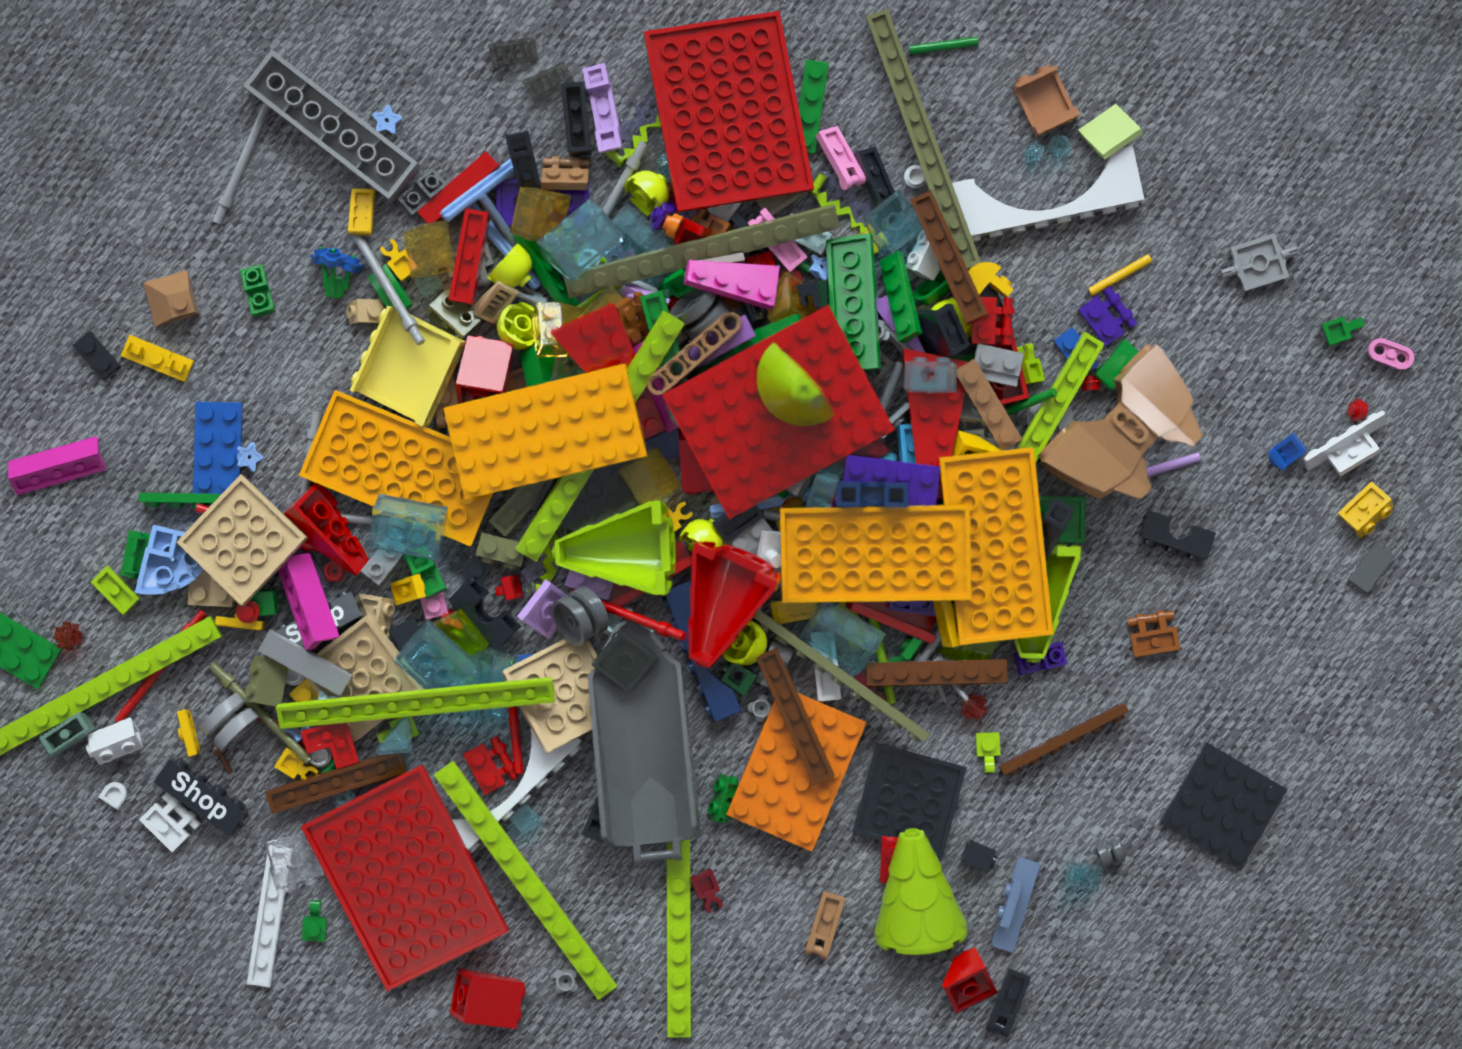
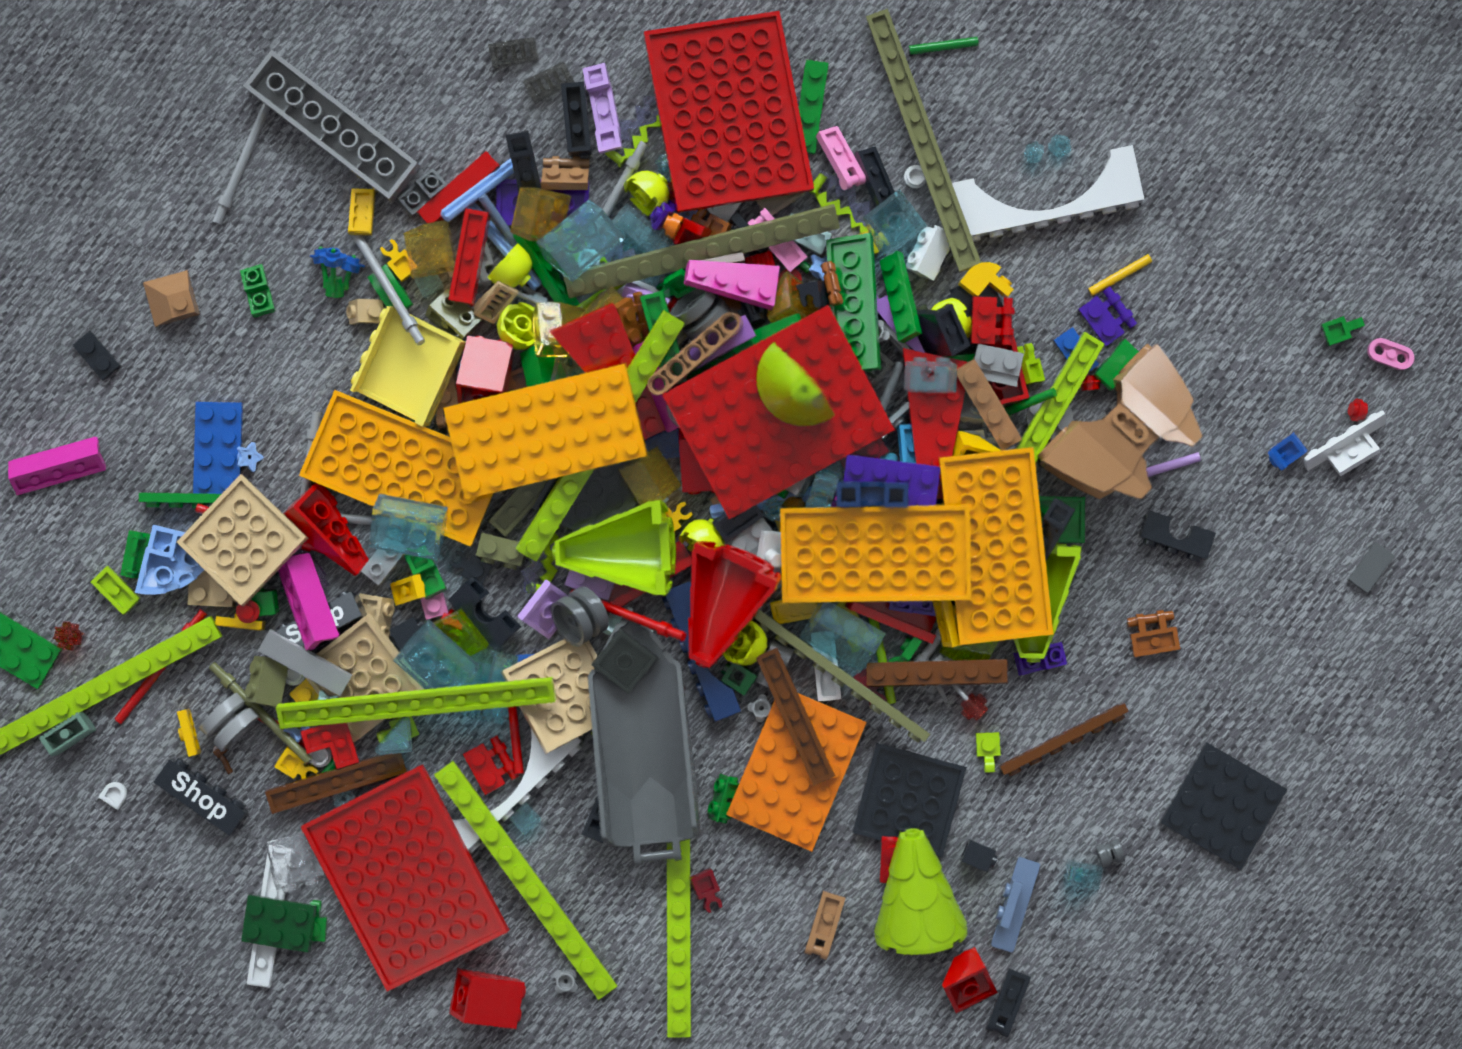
(114, 741): white brick -> none
(157, 358): yellow plate -> none
(165, 826): white plate -> none
(279, 923): none -> dark green plate
(330, 576): red plate -> none
(393, 120): light blue plate -> none
(511, 588): red tile -> none
(772, 509): none -> clear light blue plate
(832, 283): none -> dark orange axle
(931, 290): green plate -> none
(949, 257): reddish brown plate -> none
(1045, 100): nougat panel -> none
(1110, 131): yellowish green tile -> none
(1259, 262): light grey plate -> none
(1367, 510): yellow bracket -> none

